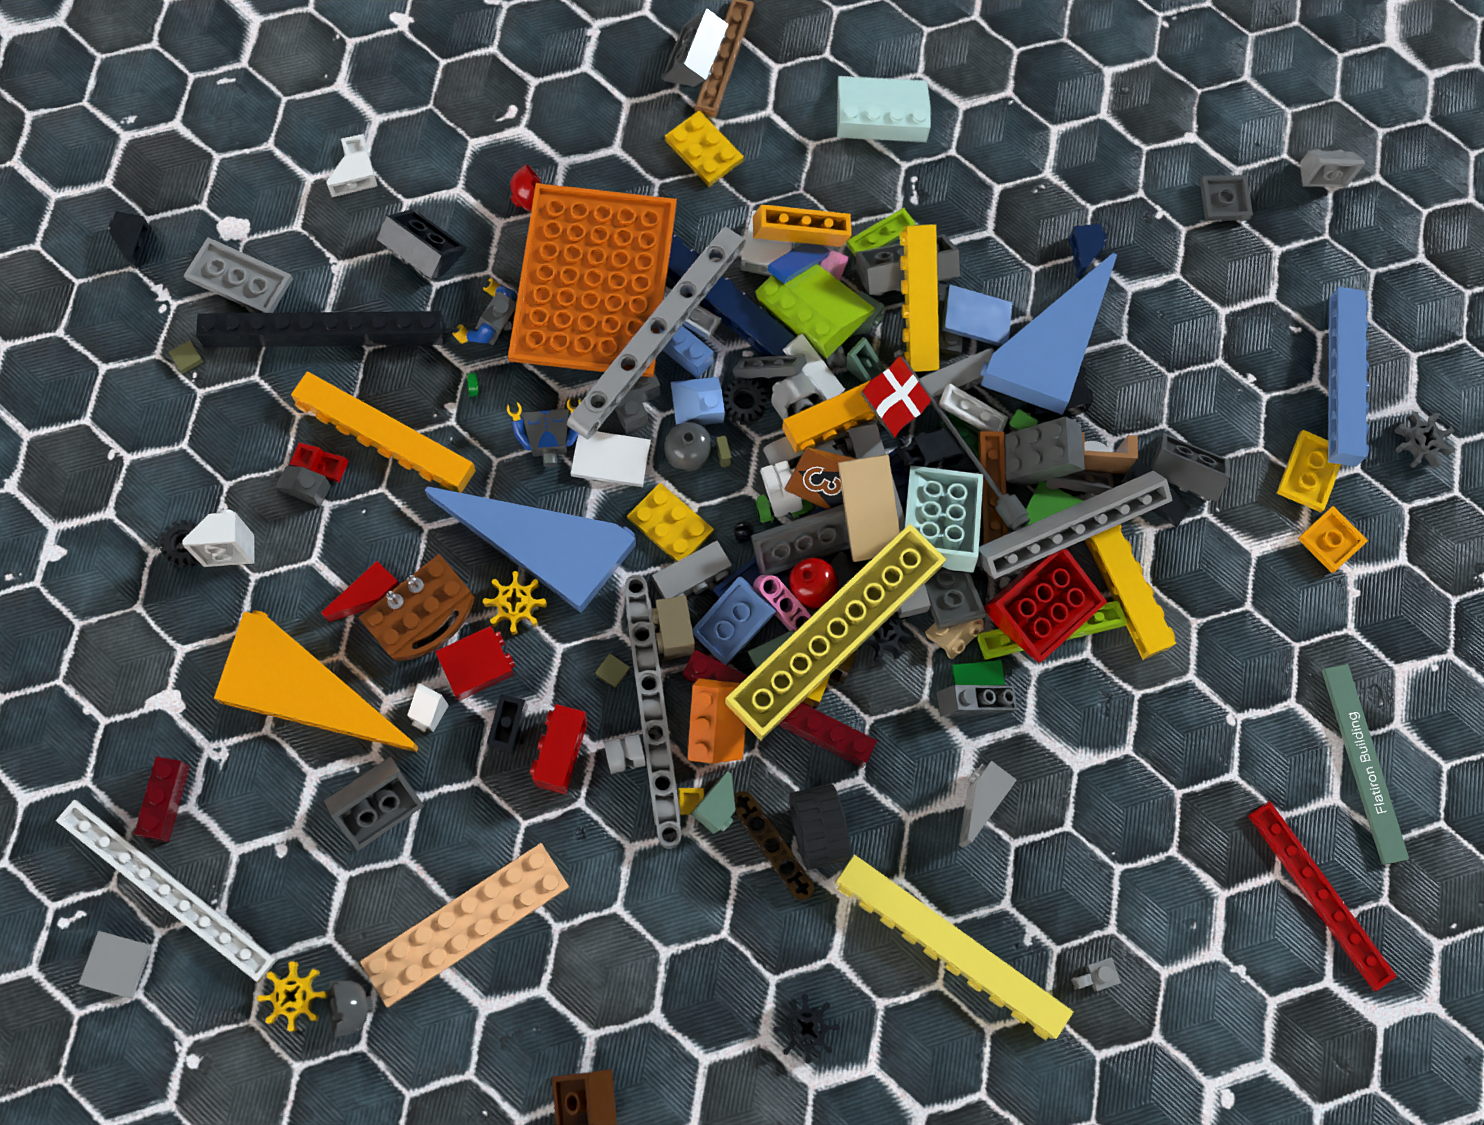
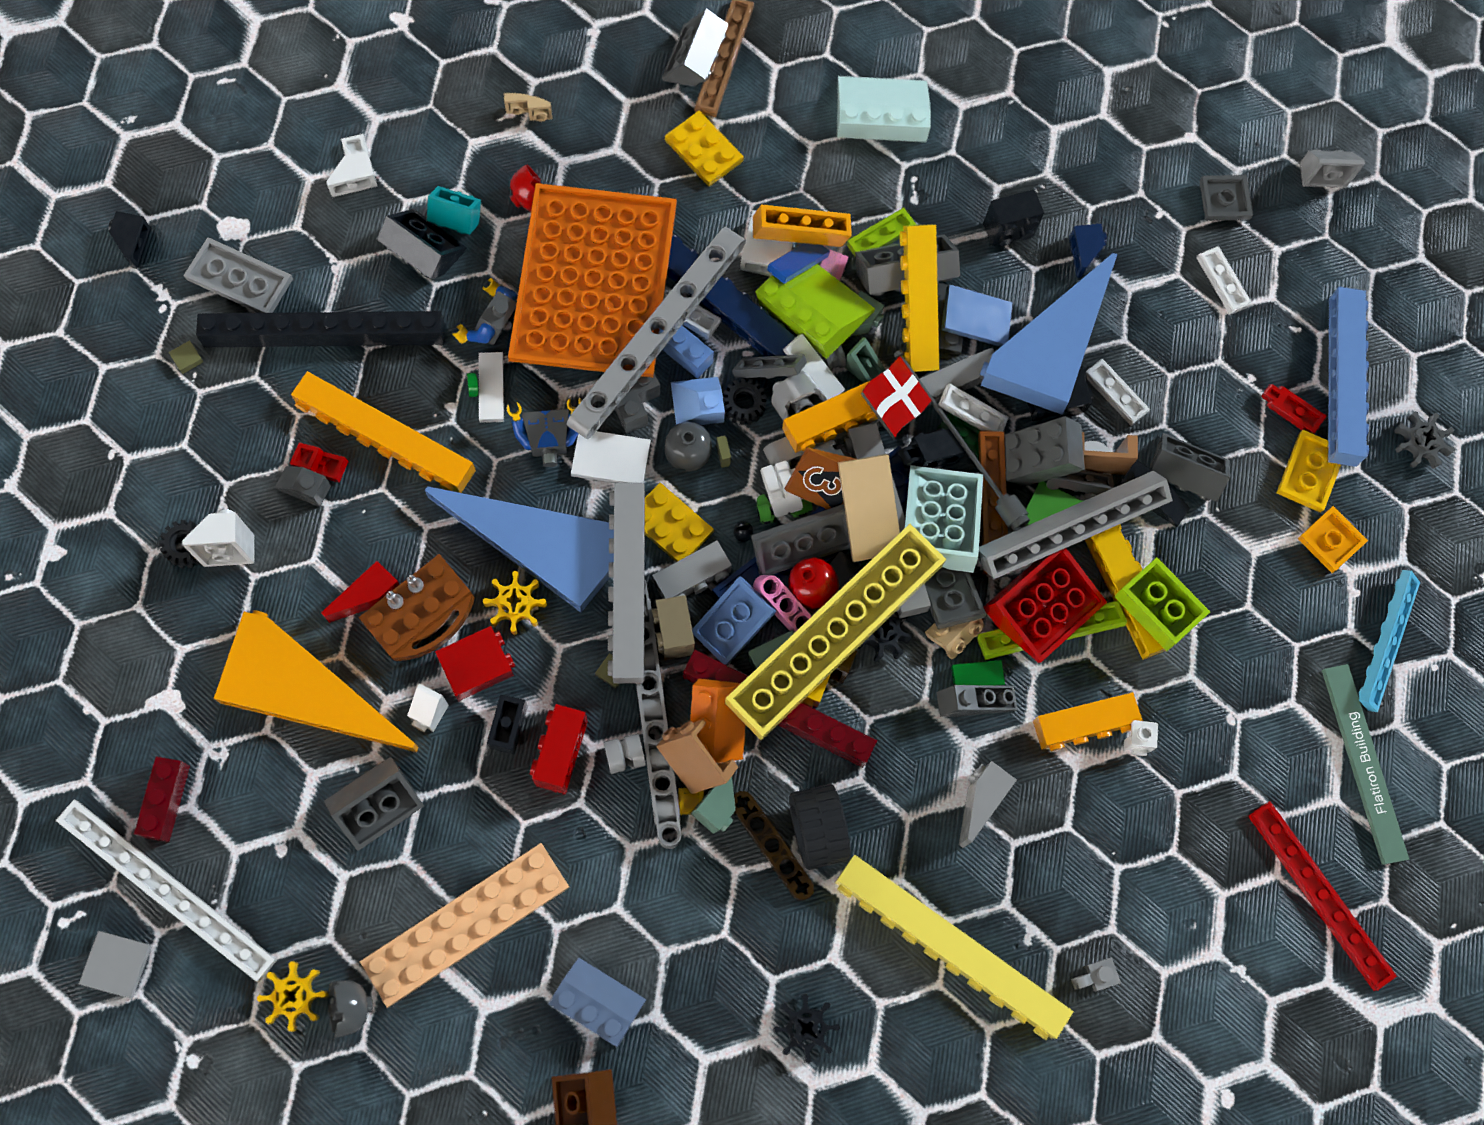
(453, 210): none -> teal brick
(491, 387): none -> white tile
(521, 103): none -> tan slope
(597, 1002): none -> sand blue slope
(628, 583): none -> light grey brick
(692, 760): none -> medium nougat panel
(1013, 218): none -> black brick
(1022, 420): bright green slope -> none
(1086, 721): none -> light orange brick
(1117, 392): none -> white tile
(1142, 738): none -> white bracket
(1162, 604): none -> lime brick
(1224, 280): none -> white tile
(1293, 408): none -> red hinge
(1389, 641): none -> medium azure plate

